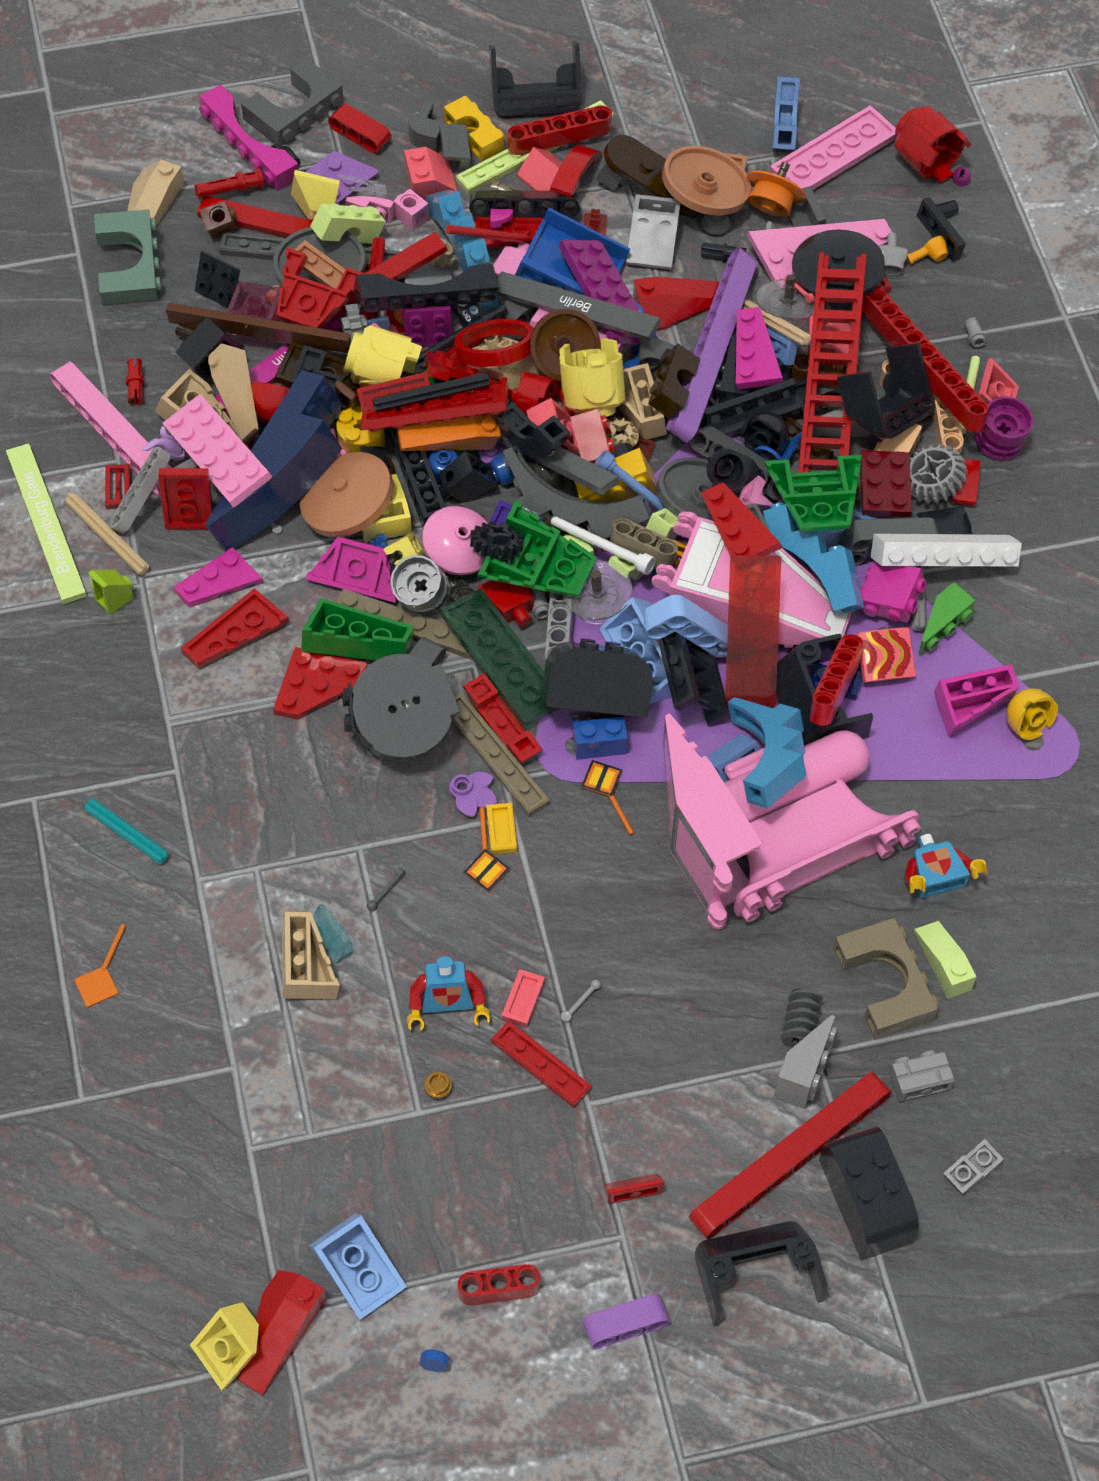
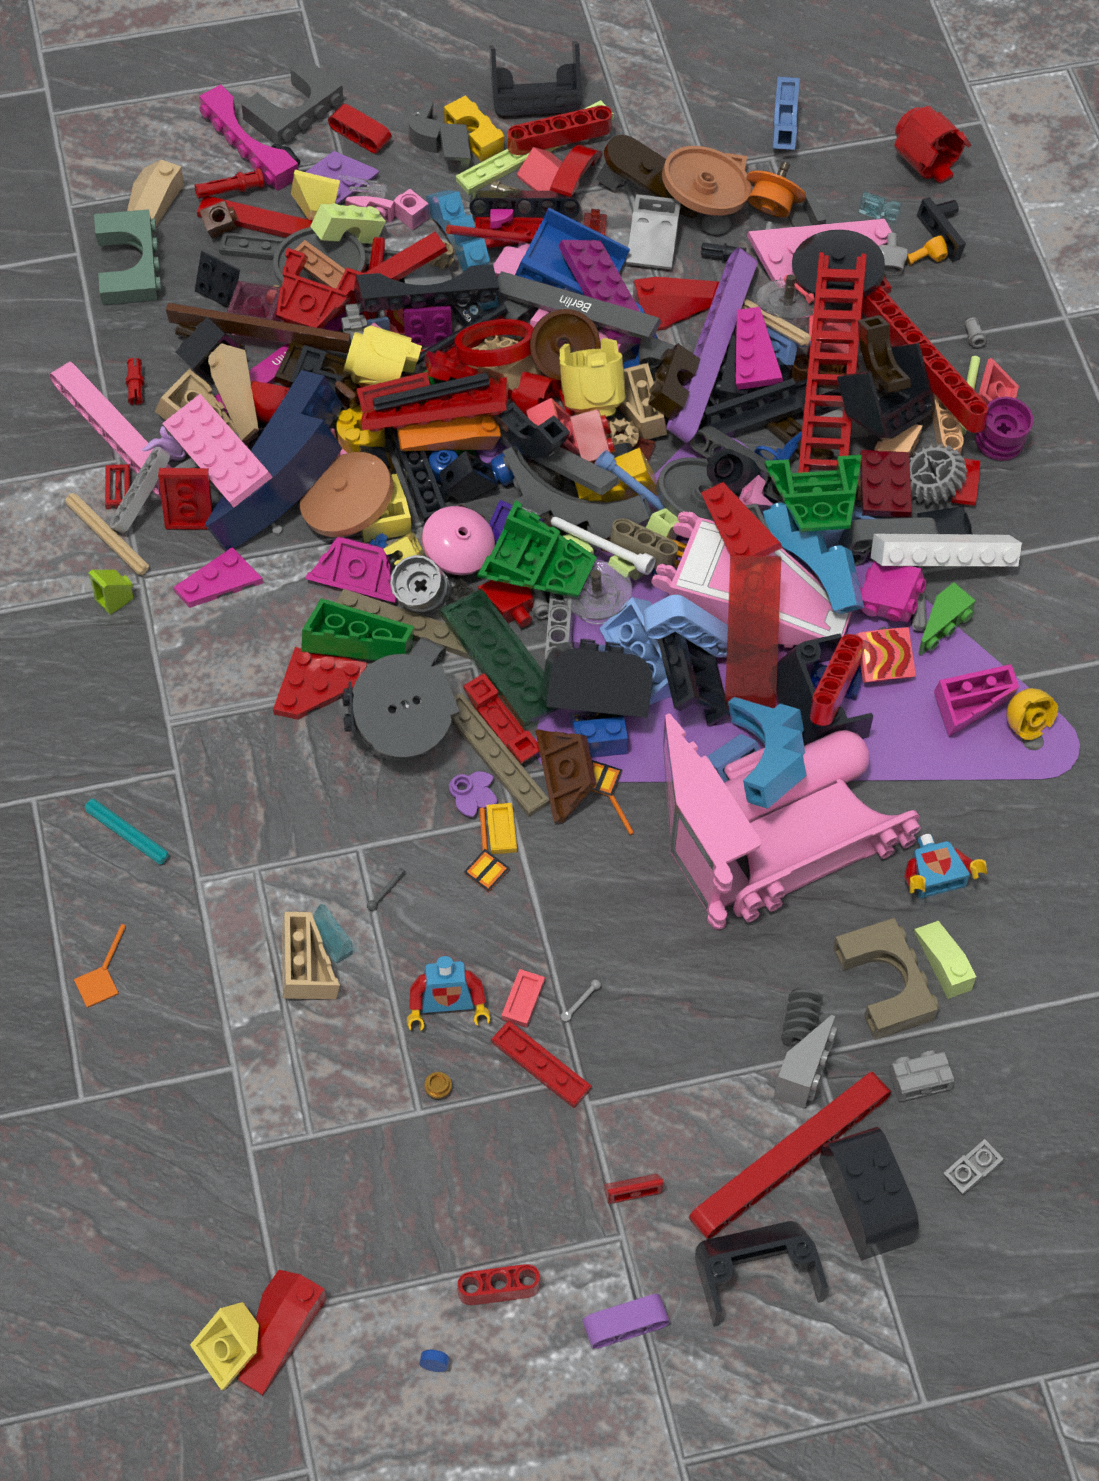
(46, 524): yellowish green tile -> none
(236, 627): red wing -> none
(358, 1265): light blue slope -> none
(428, 172): coral slope -> none
(496, 540): black gear -> none
(566, 770): none -> reddish brown wing
(766, 430): black cylinder -> none
(838, 149): bright pink plate -> none
(876, 207): none -> clear light blue plate
(878, 355): none -> dark brown arch
(961, 181): magenta hinge -> none

